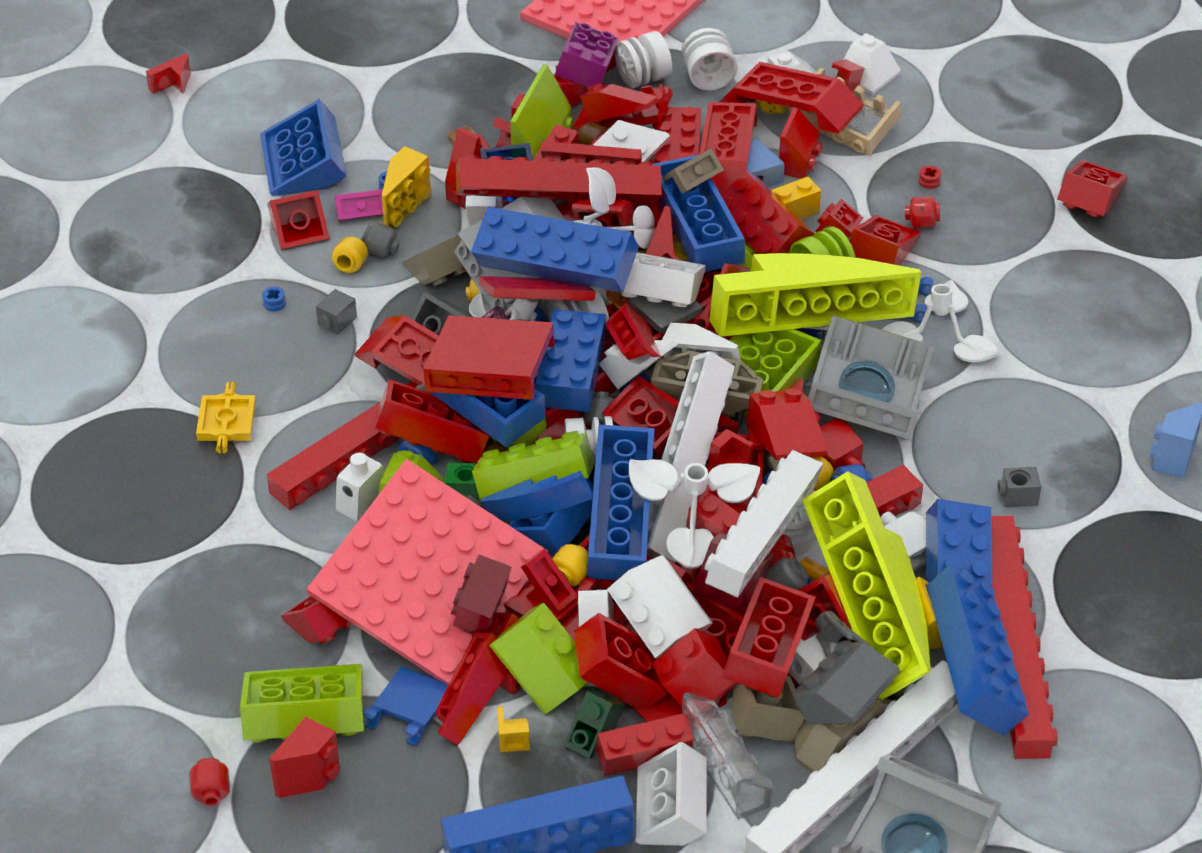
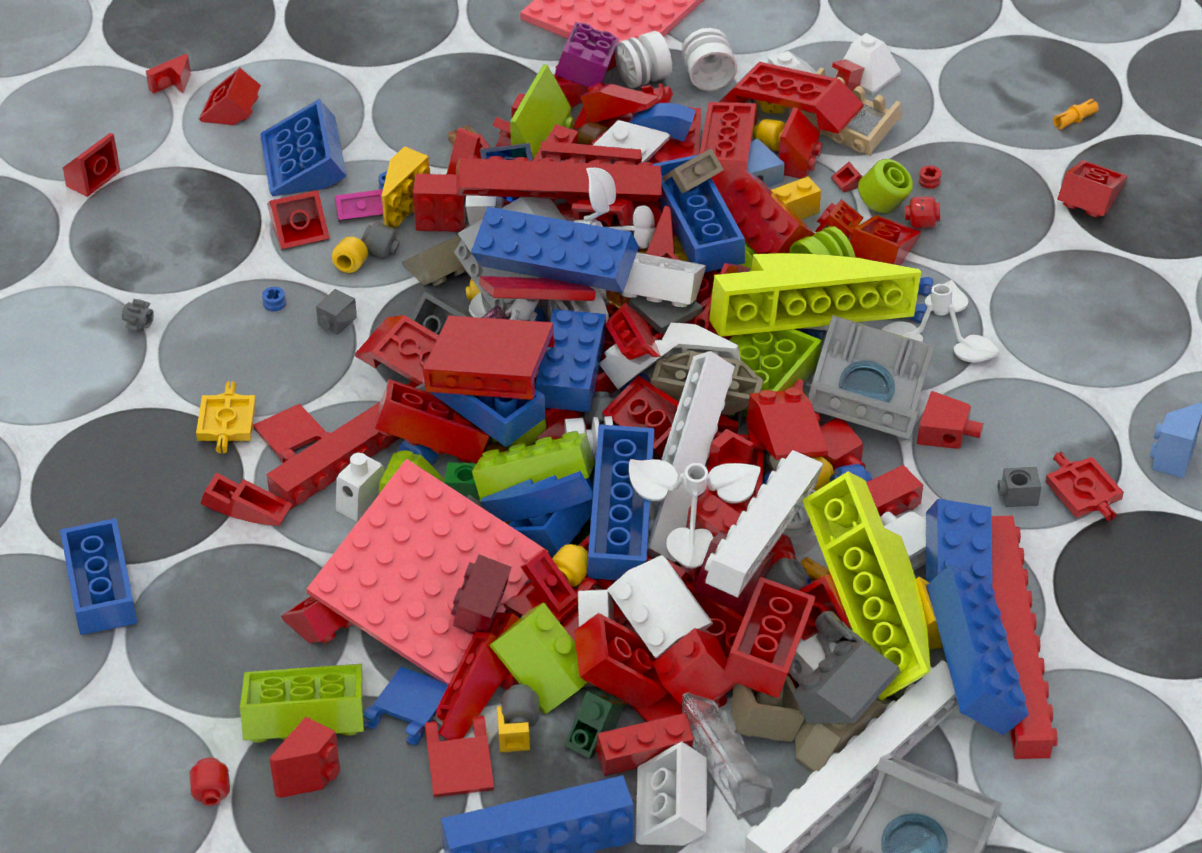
(93, 167): none -> red slope
(98, 576): none -> blue brick
(137, 315): none -> dark grey gear
(231, 99): none -> red slope
(244, 501): none -> red slope
(289, 431): none -> red flag
(437, 204): none -> red brick
(459, 764): none -> red flag
(520, 705): none -> dark grey head
(666, 117): none -> blue arch
(769, 133): none -> yellow head
(847, 177): none -> red slope
(885, 186): none -> lime head
(946, 422): none -> red torso
(1075, 114): none -> light orange pin
(1084, 486): none -> red plate

